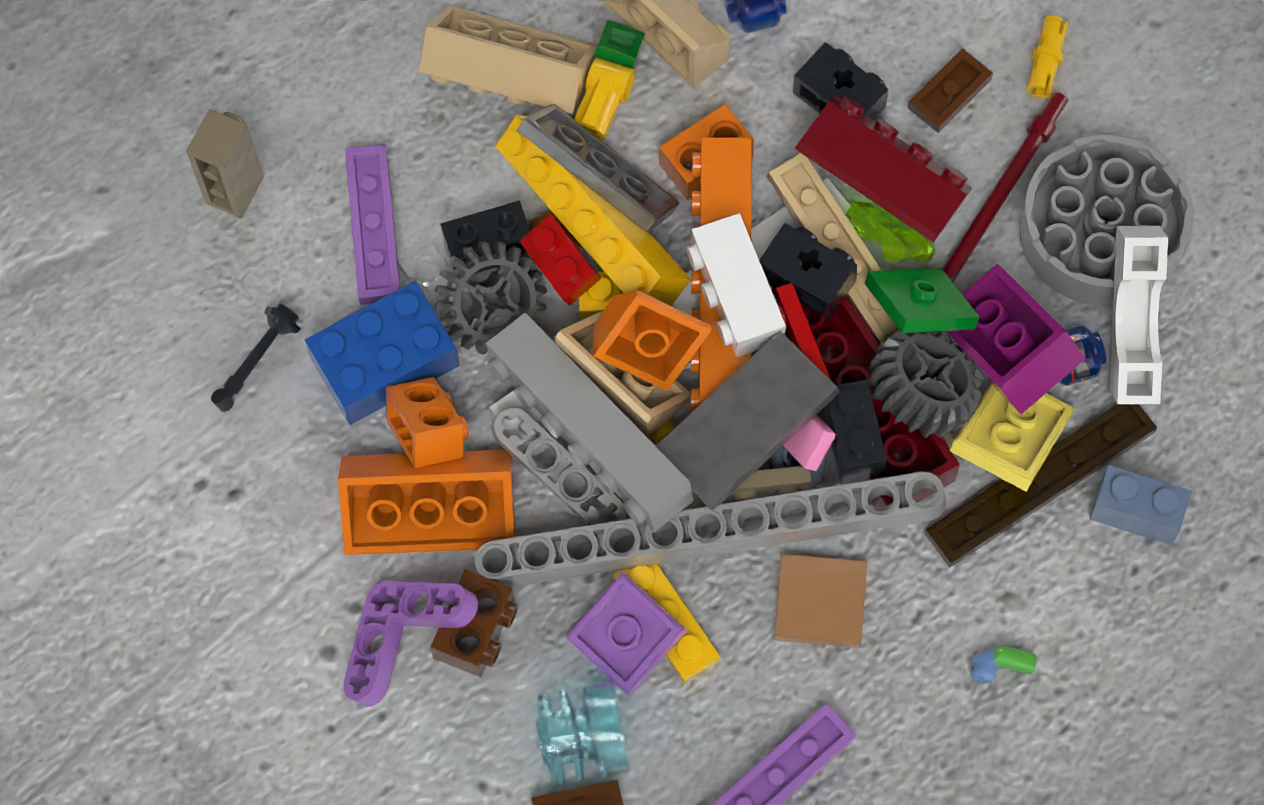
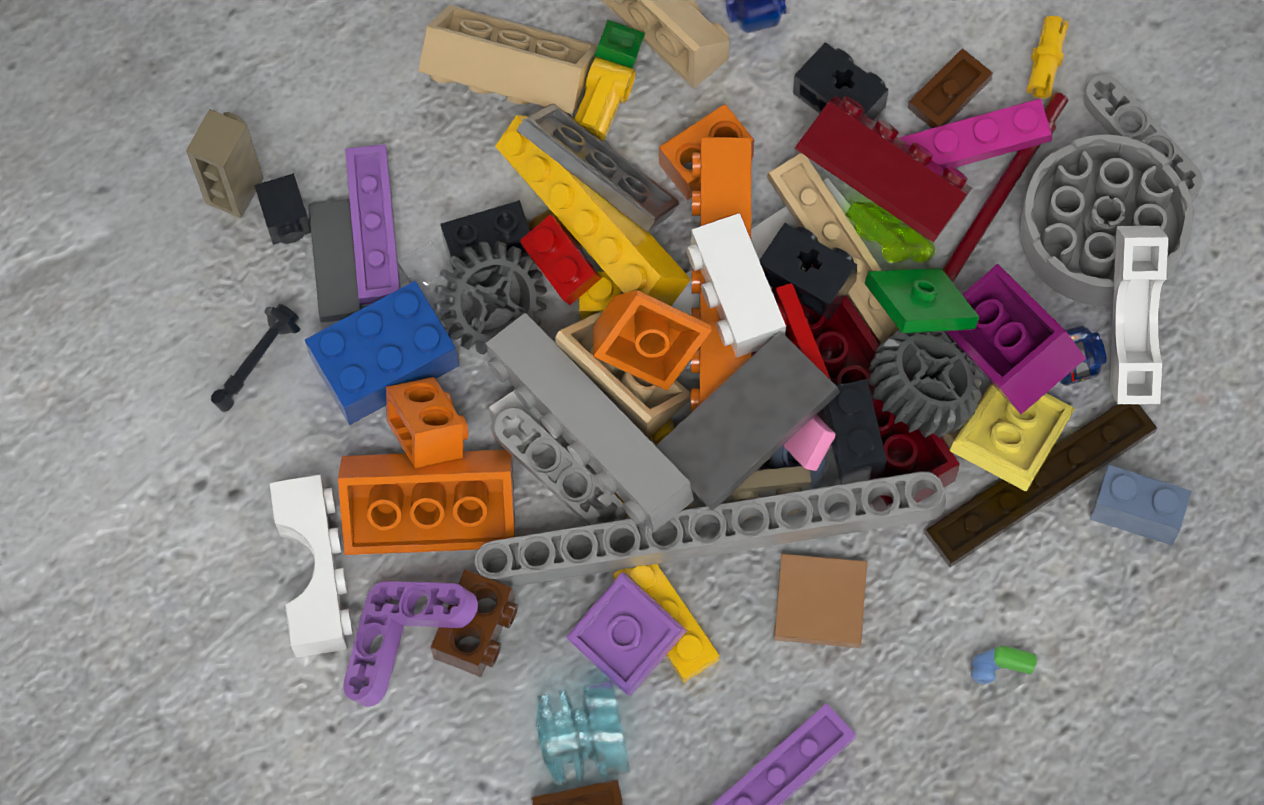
(283, 209): none -> black brick
(316, 615): none -> white arch
(334, 260): none -> dark grey tile
(985, 135): none -> dark pink plate
(1150, 131): none -> light grey beam

